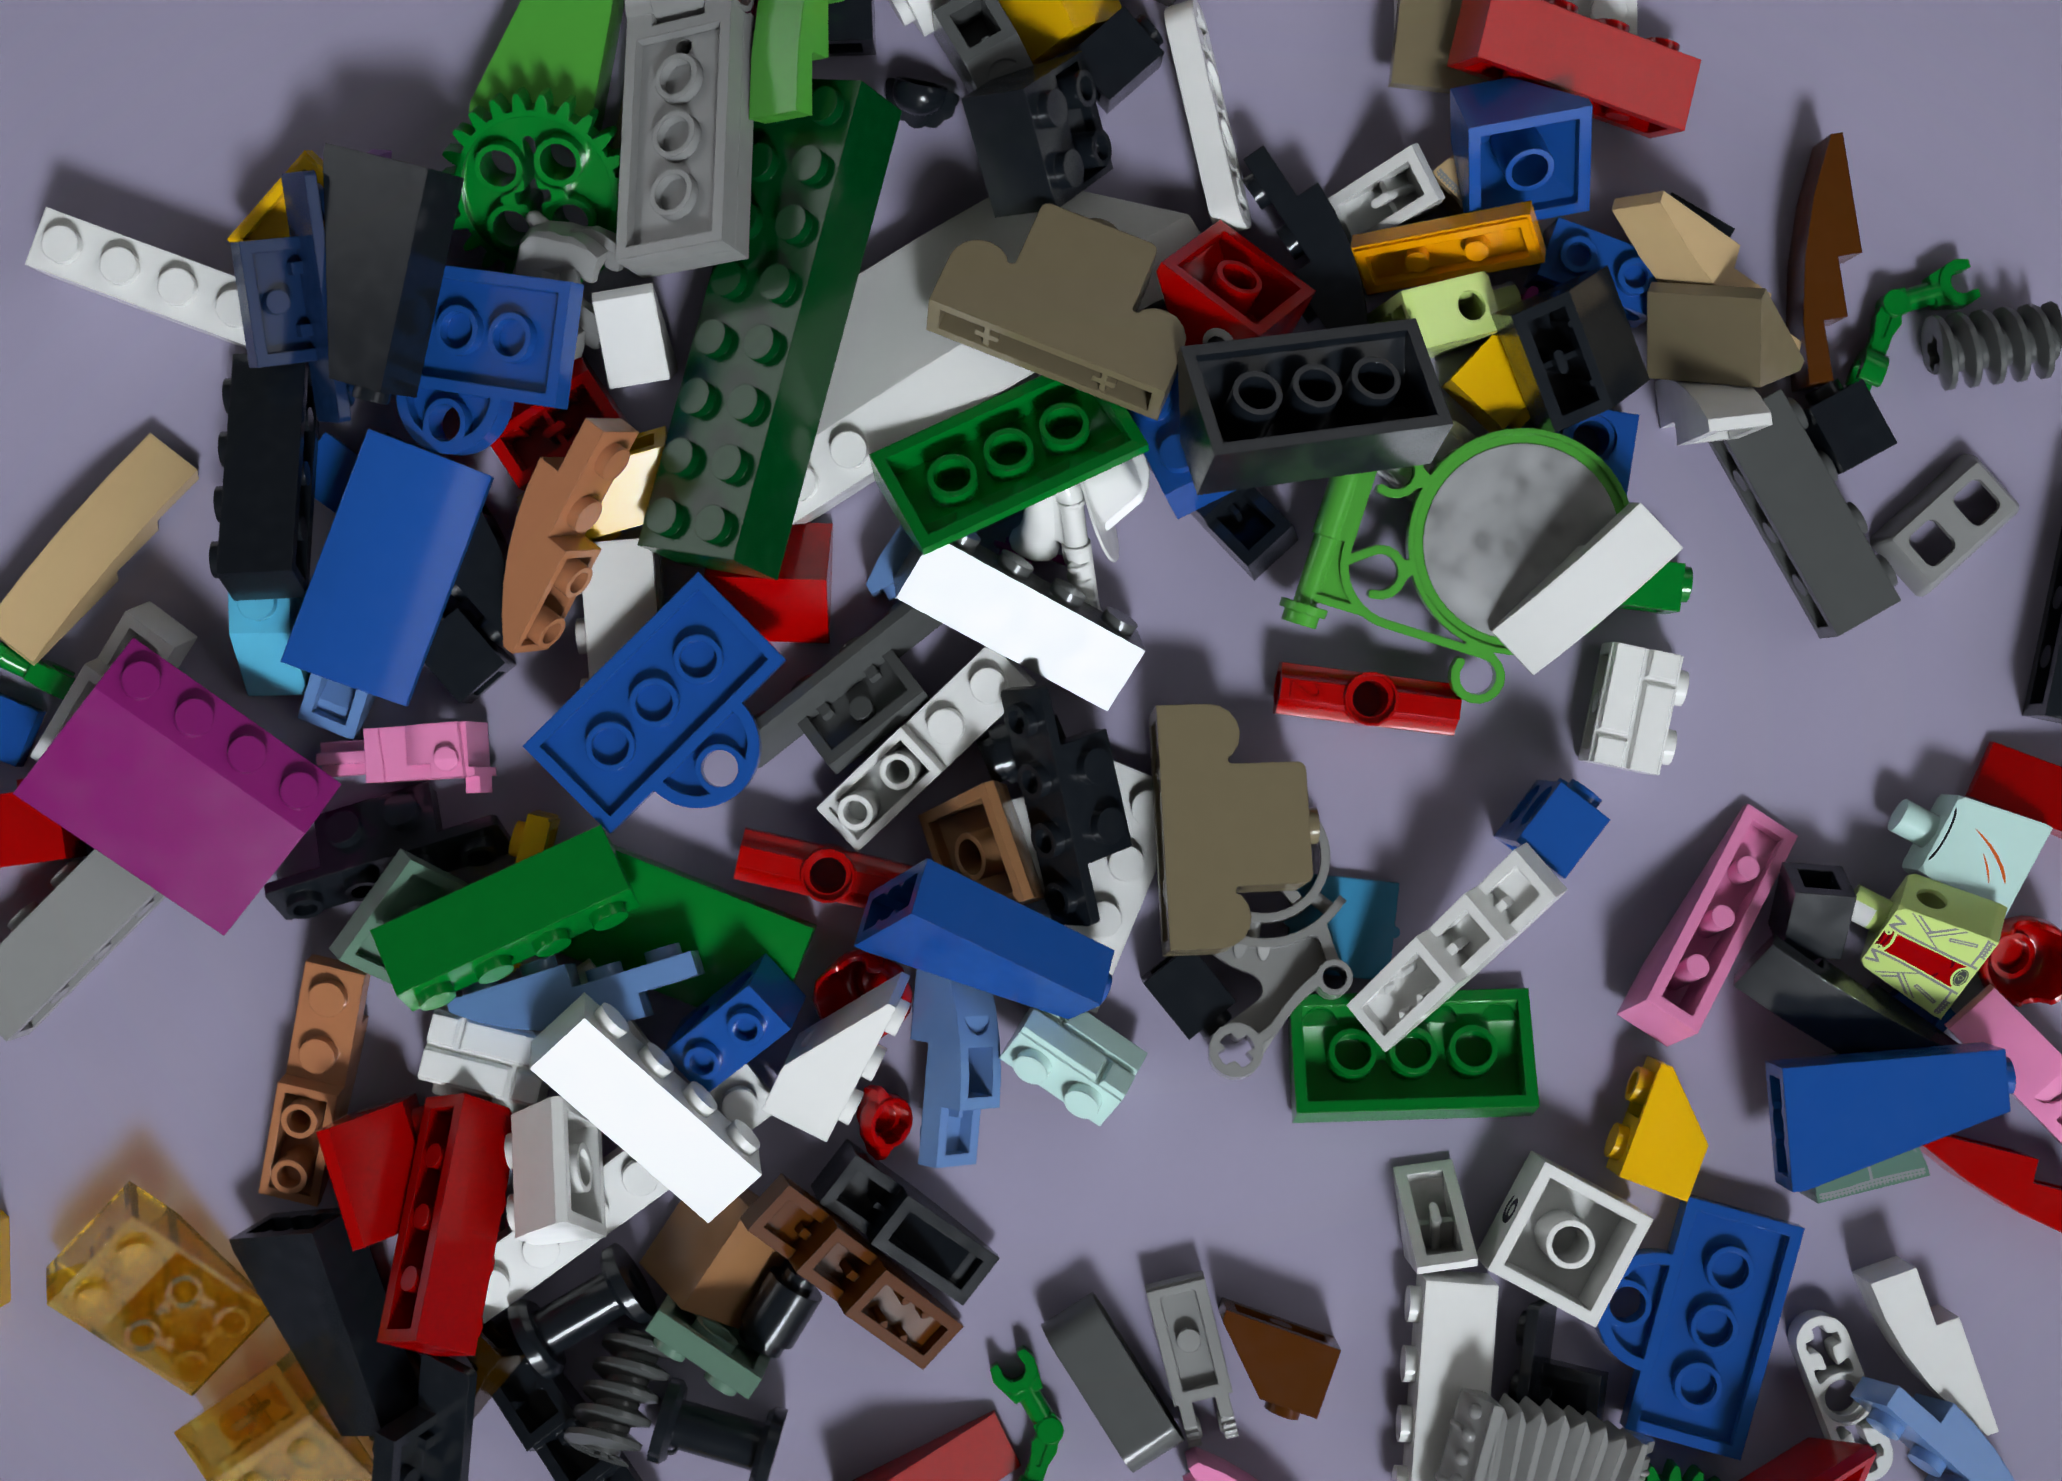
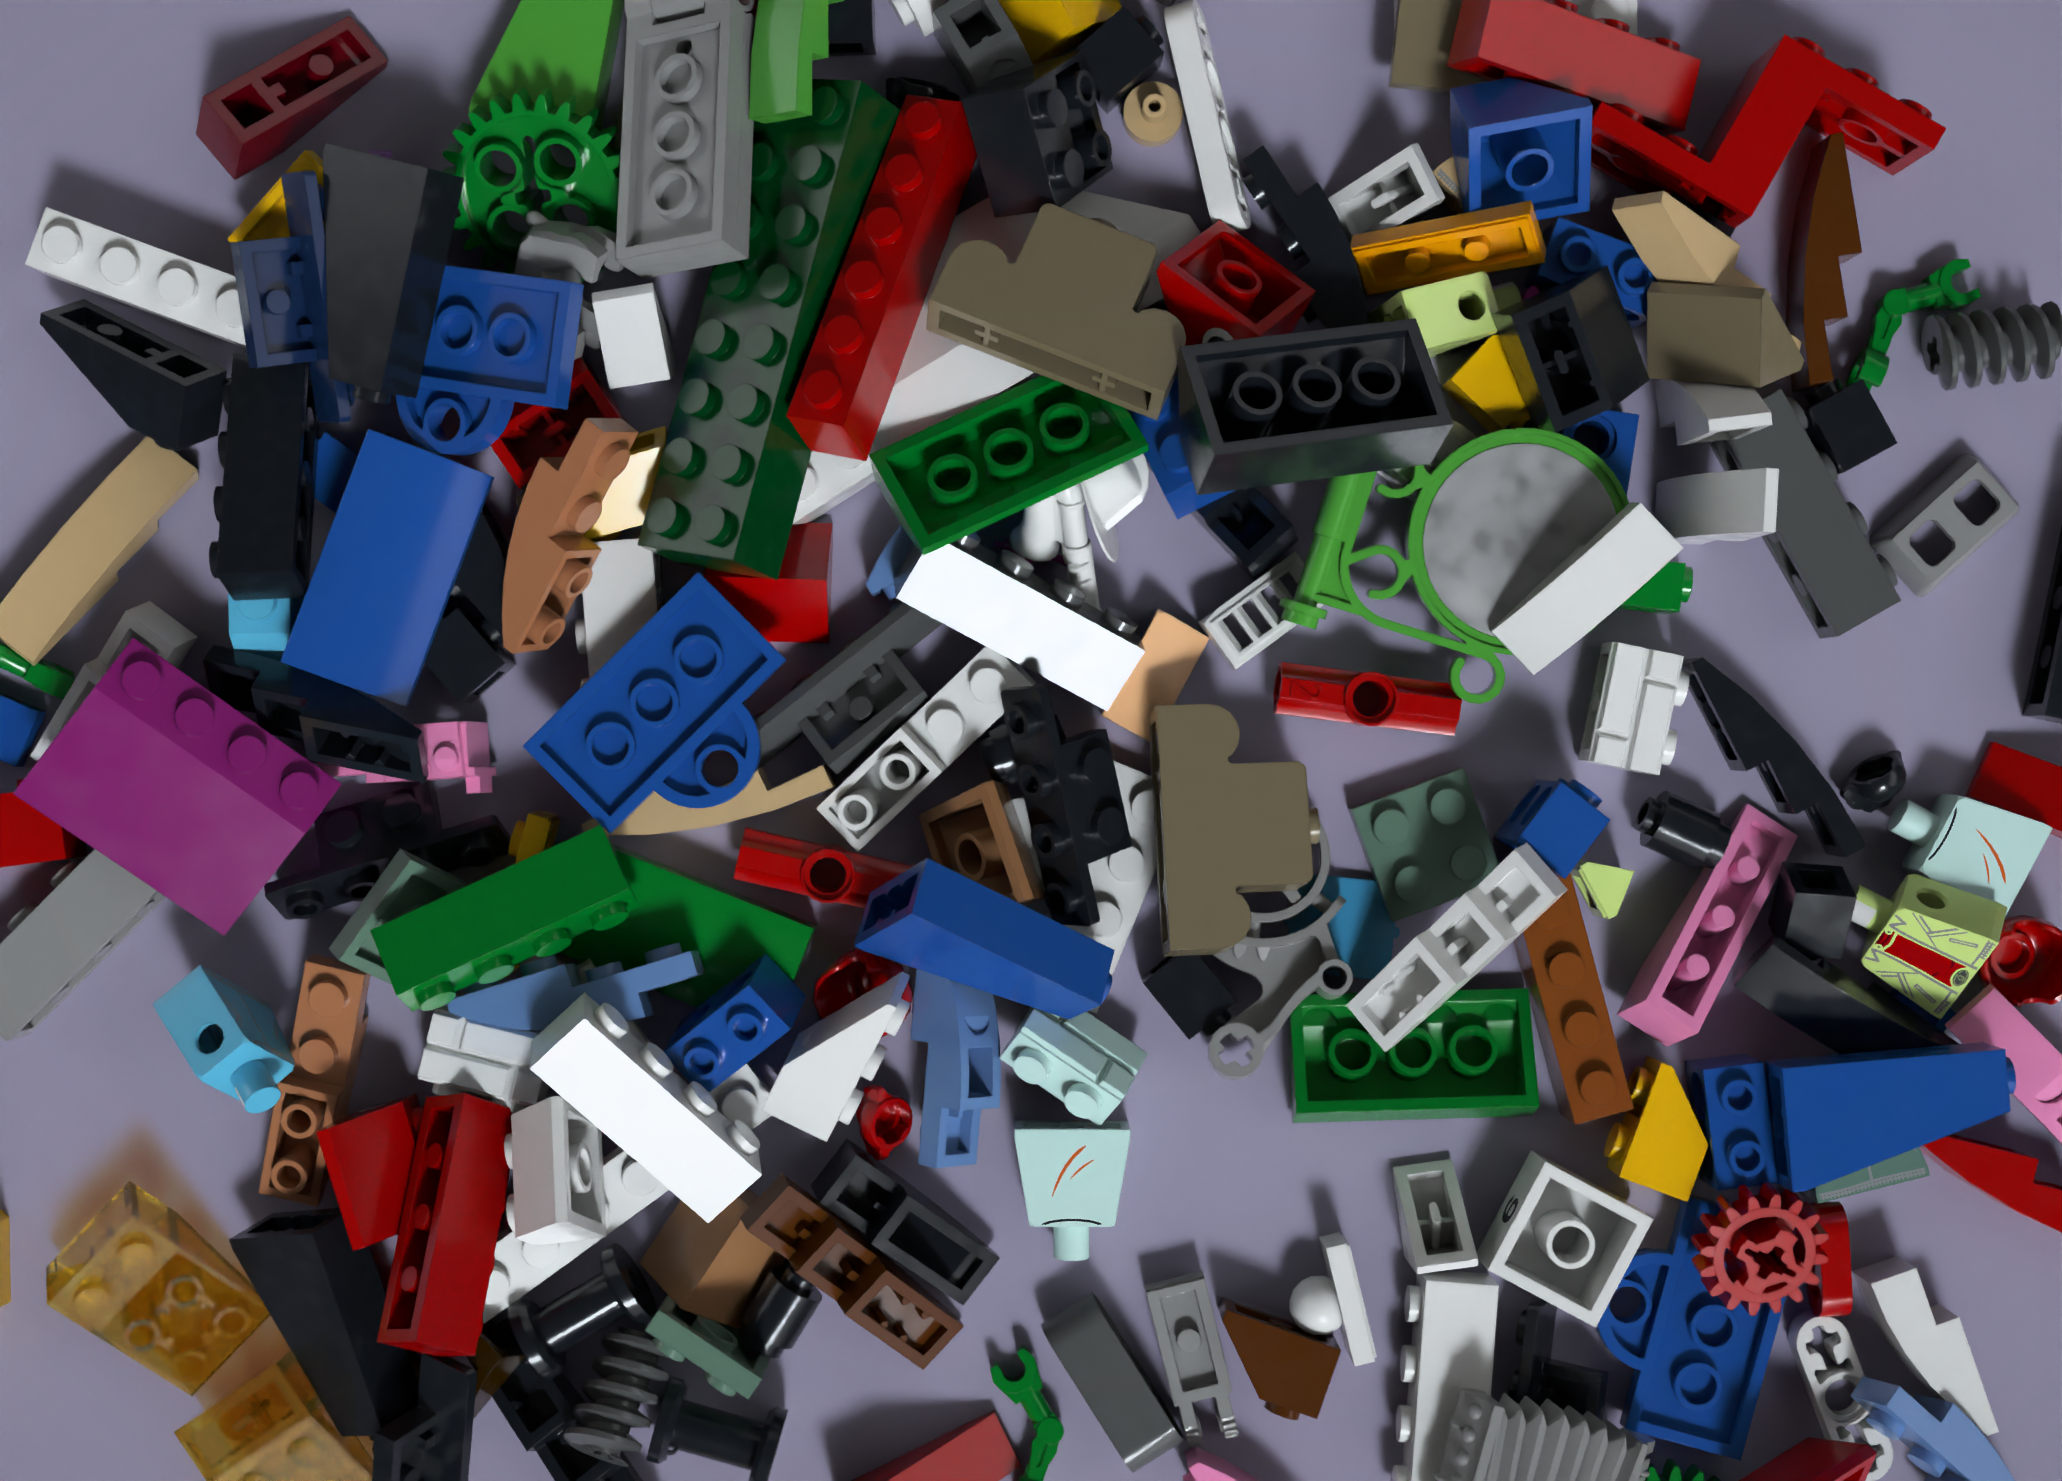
(141, 375): none -> black slope
(242, 1056): none -> medium azure torso
(286, 96): none -> dark red slope
(330, 718): none -> black slope
(661, 816): none -> tan slope
(884, 279): none -> red brick
(1071, 1178): none -> light aqua torso
(1152, 127): none -> tan tile
(1160, 674): none -> light nougat slope
(1222, 636): none -> white slope
(1326, 1303): none -> white tile
(1425, 843): none -> sand green plate
(1572, 1013): none -> dark orange brick
(1601, 886): none -> yellowish green slope
(1682, 830): none -> black brick
(1719, 505): none -> white slope
(1734, 1116): none -> blue brick
(1755, 739): none -> black slope
(1760, 1249): none -> red gear
(1772, 104): none -> red bracket
(1834, 1292): none -> red beam
(1875, 782): none -> black piece

